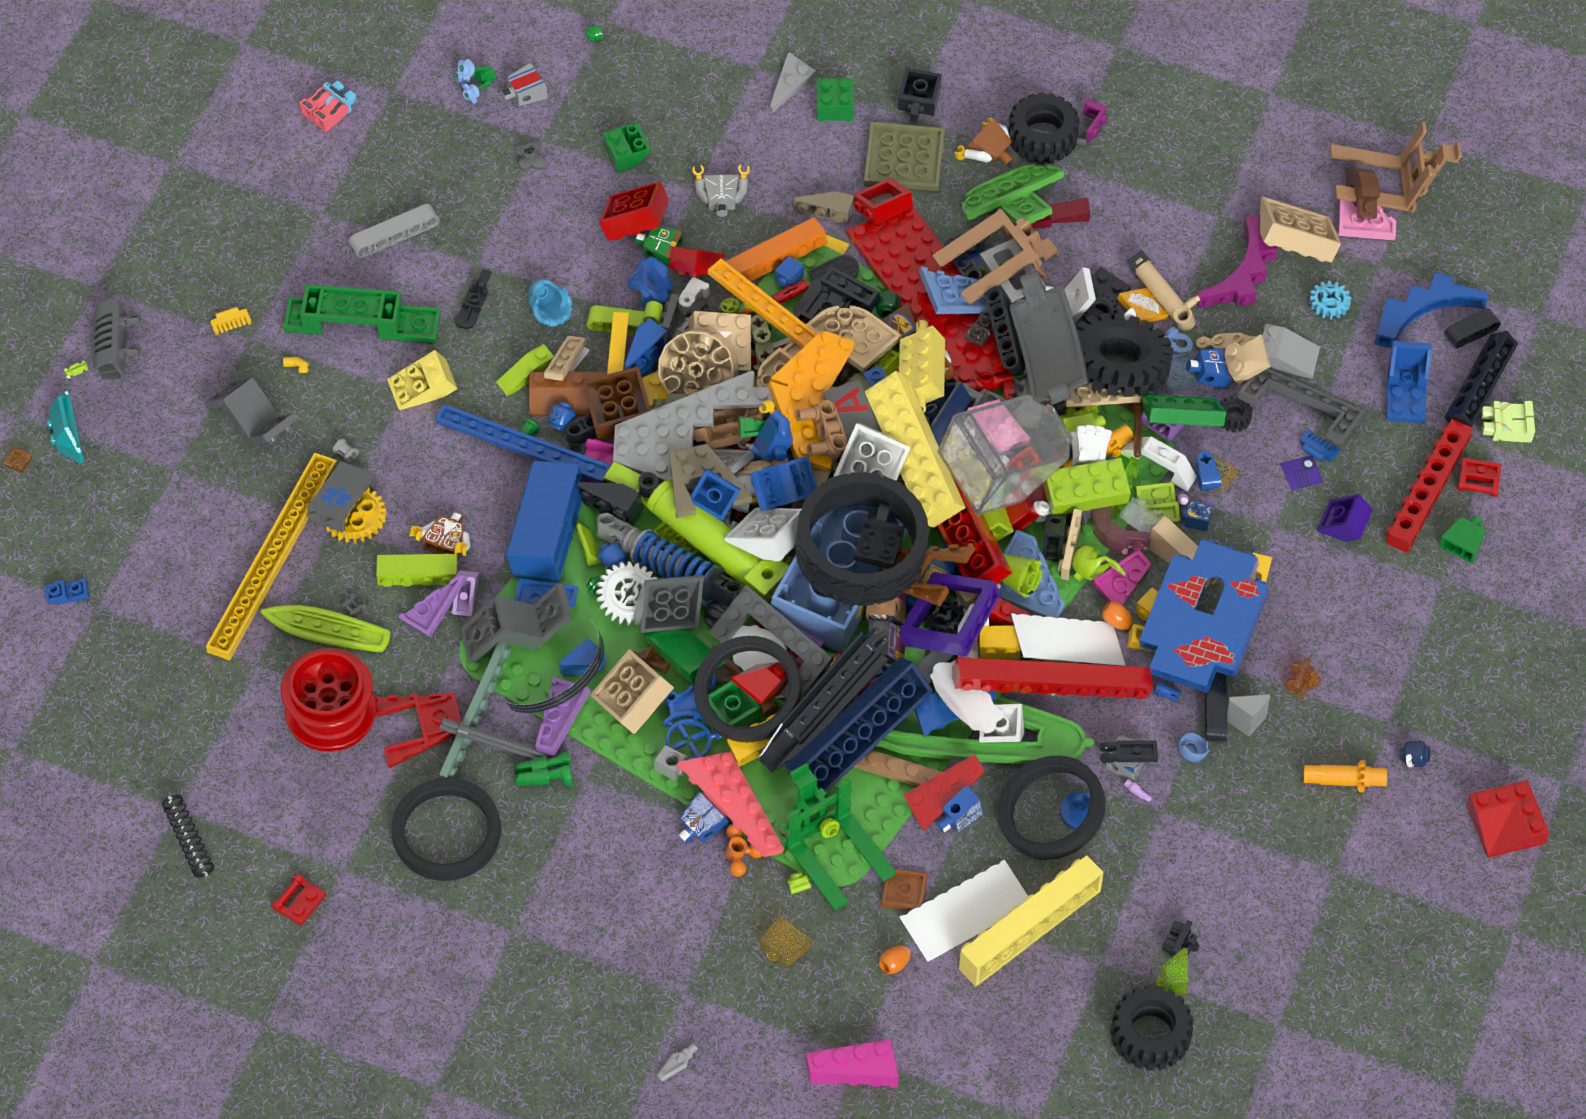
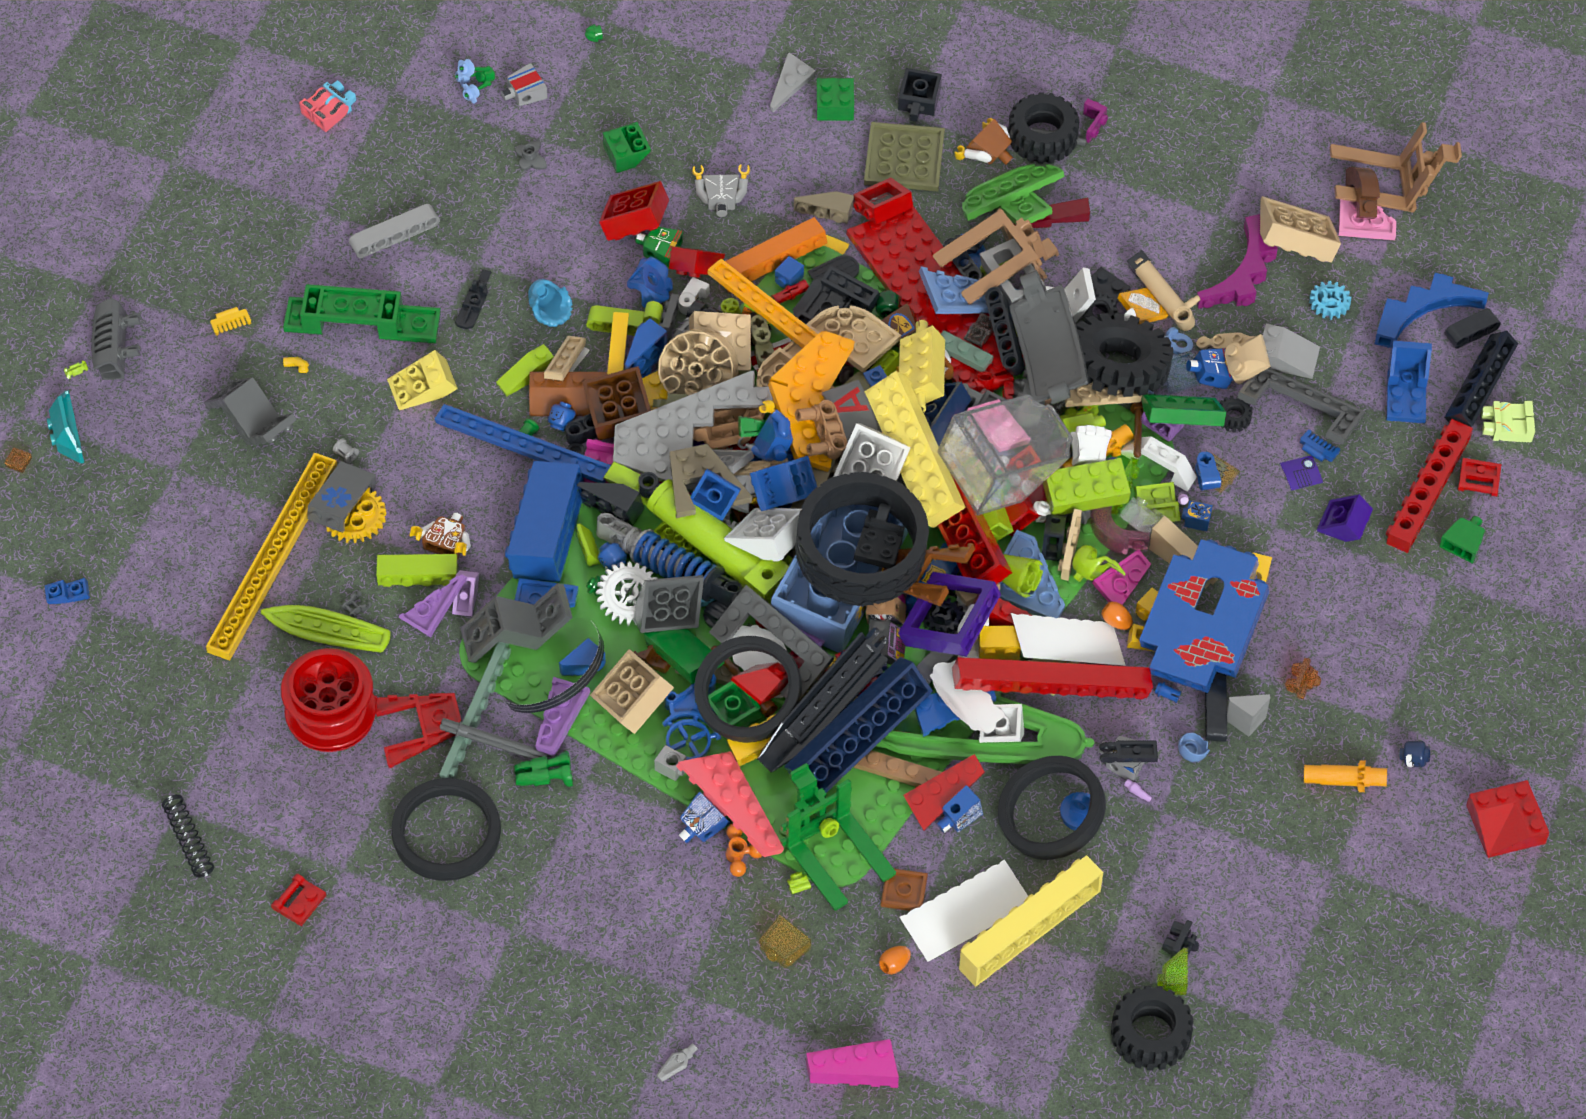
(966, 352): none -> sand green plate

